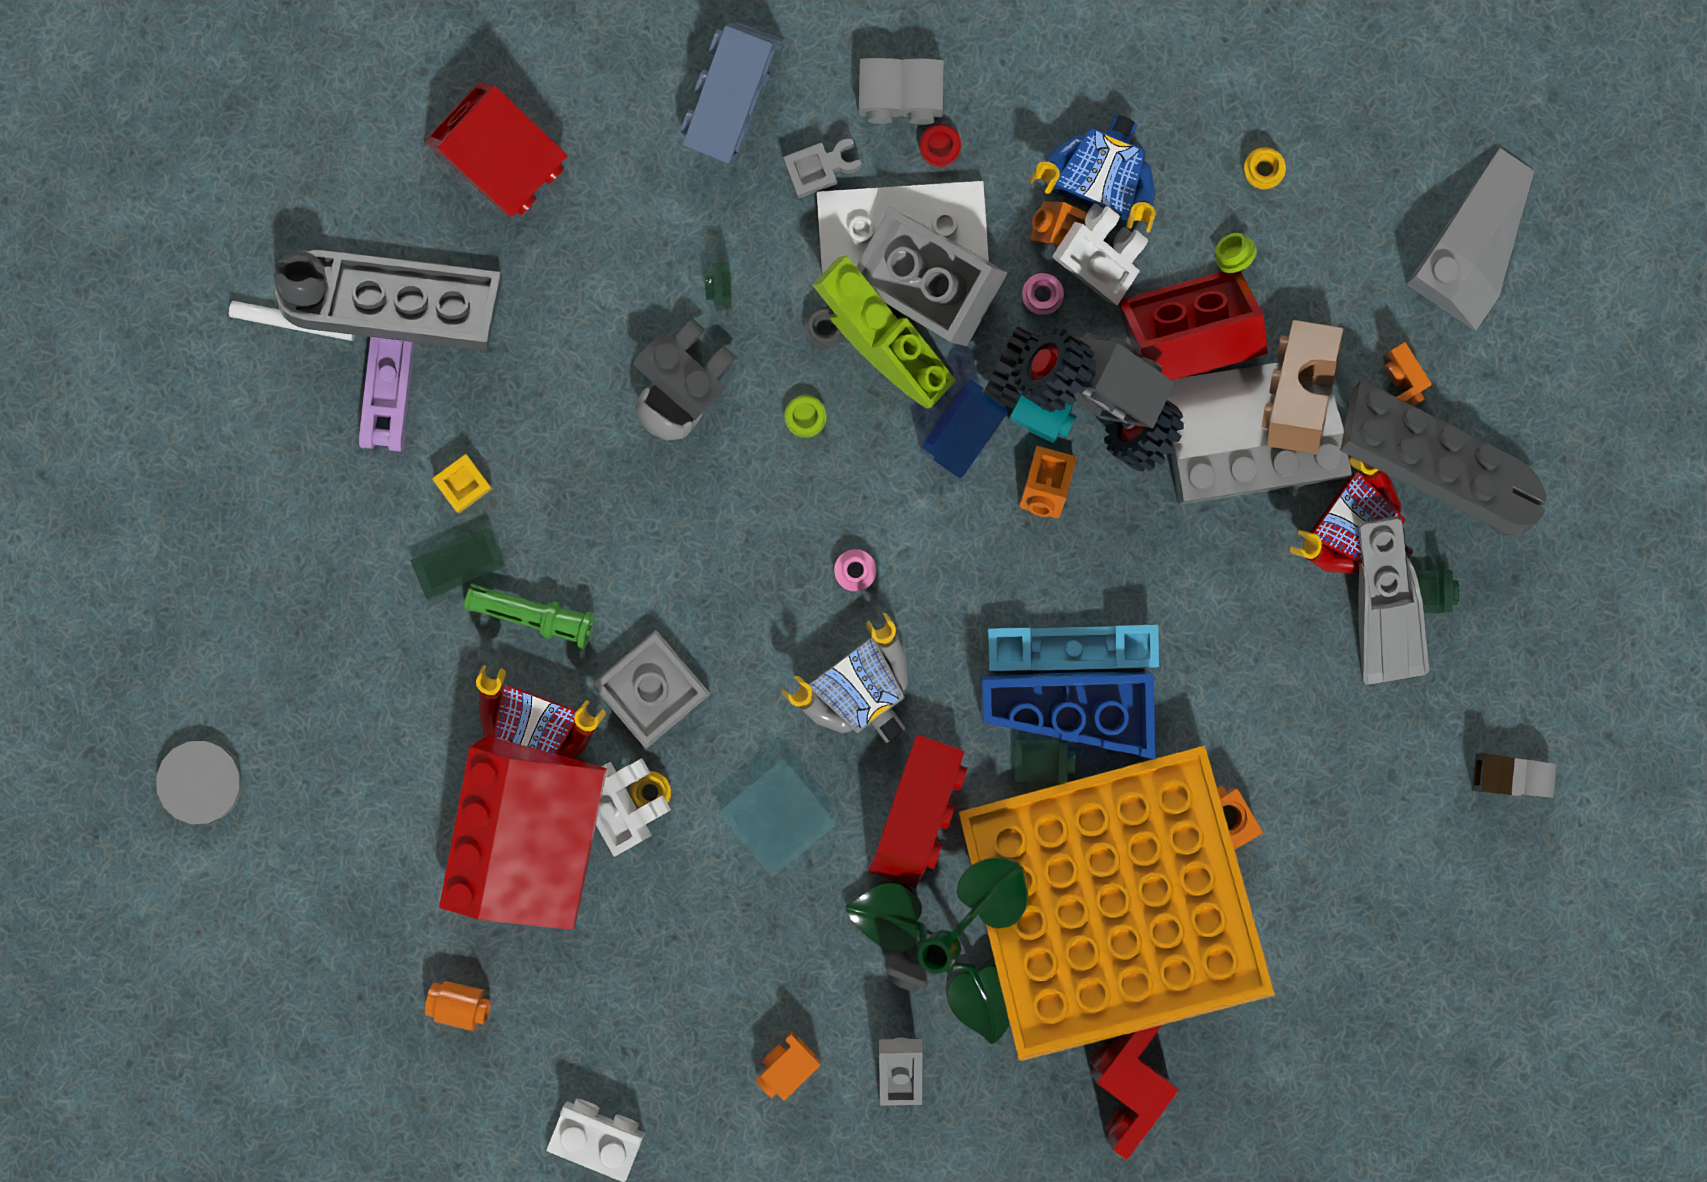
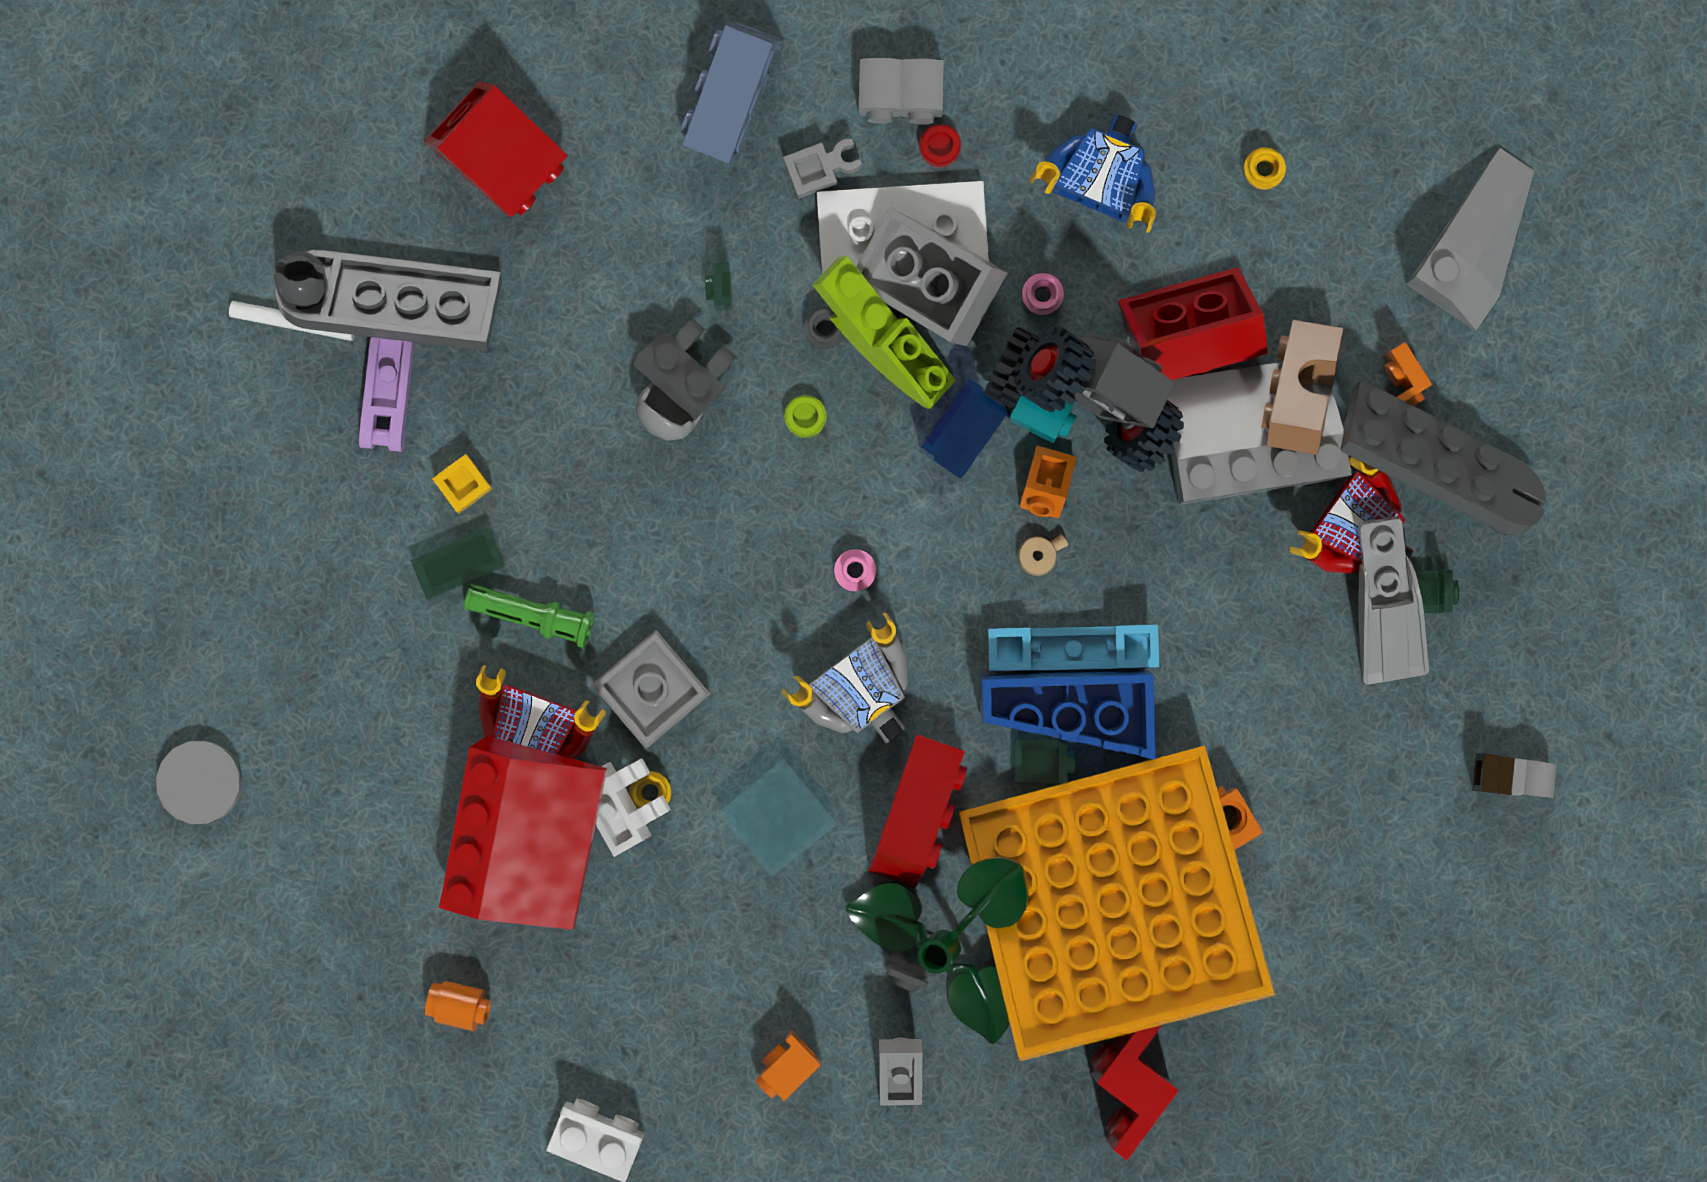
(1046, 548): none -> tan piece
(1054, 221): orange bracket -> none
(1094, 261): white plate -> none
(1235, 252): lime plate -> none

